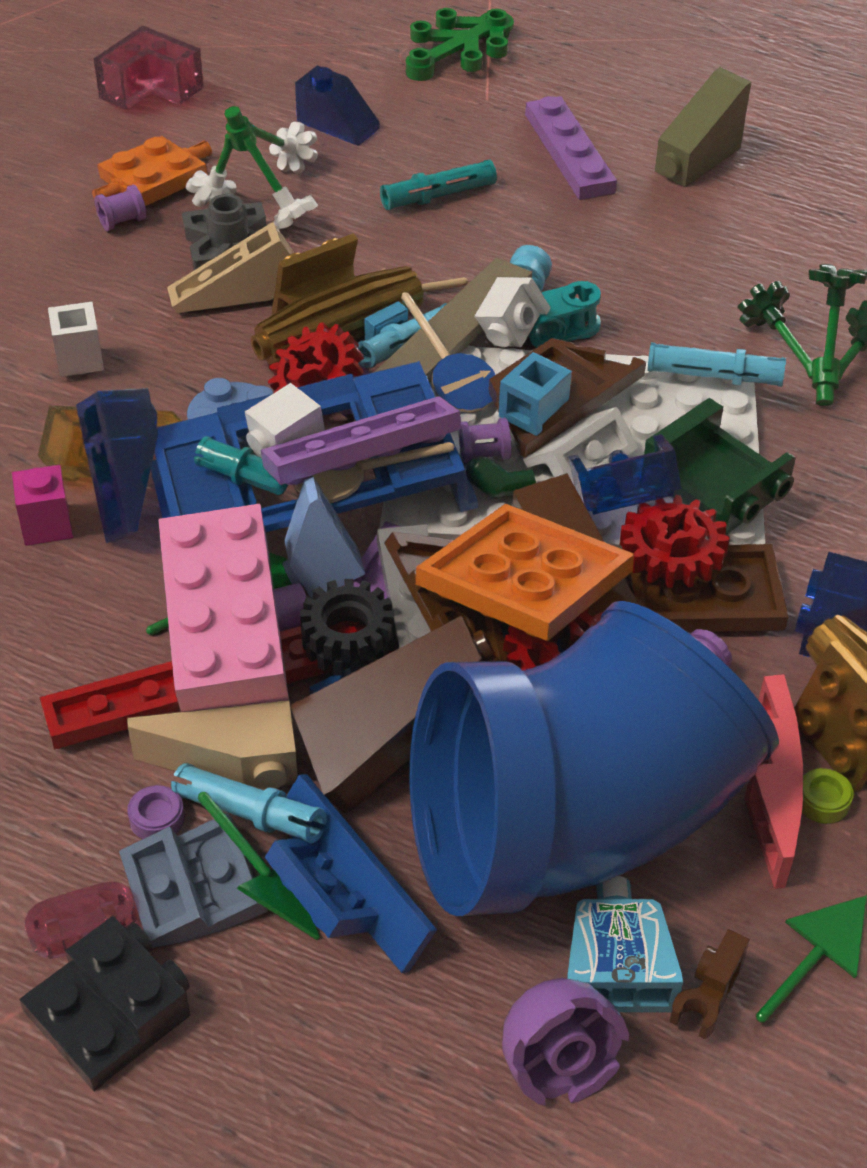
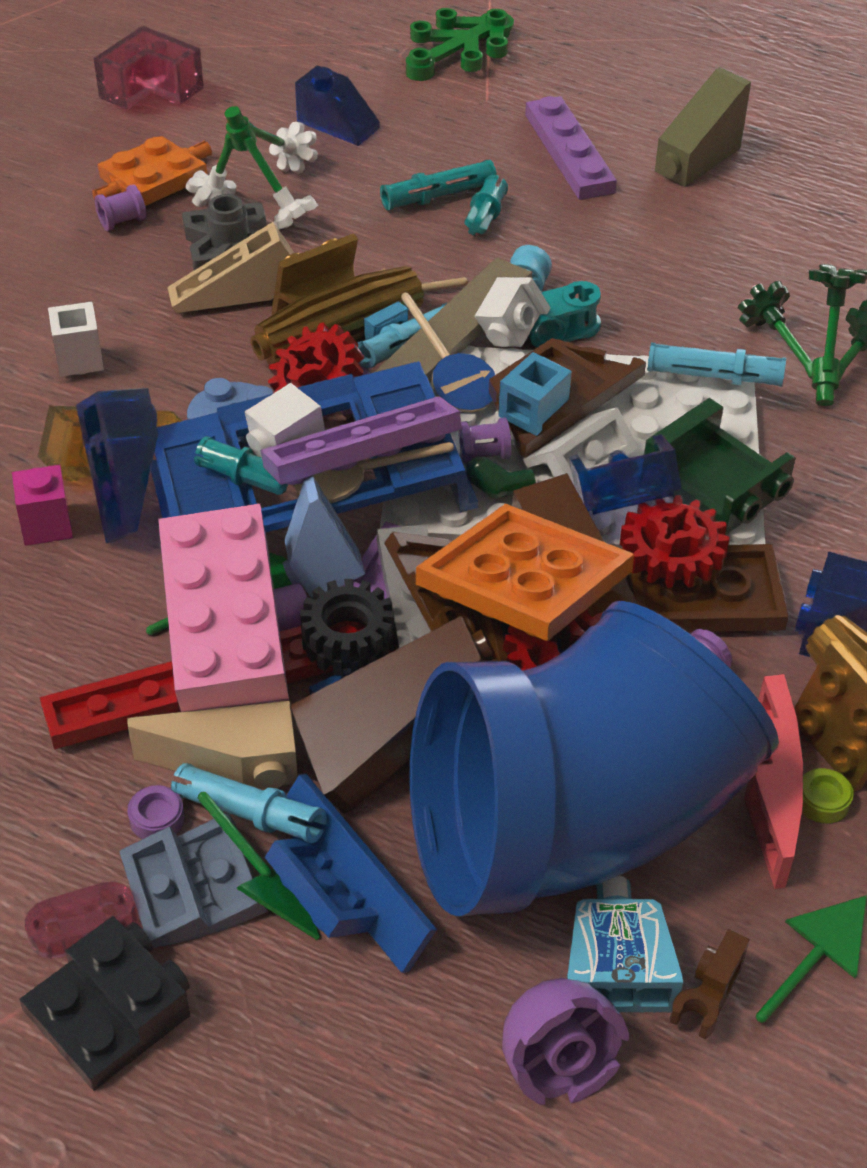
(486, 205): none -> teal axle

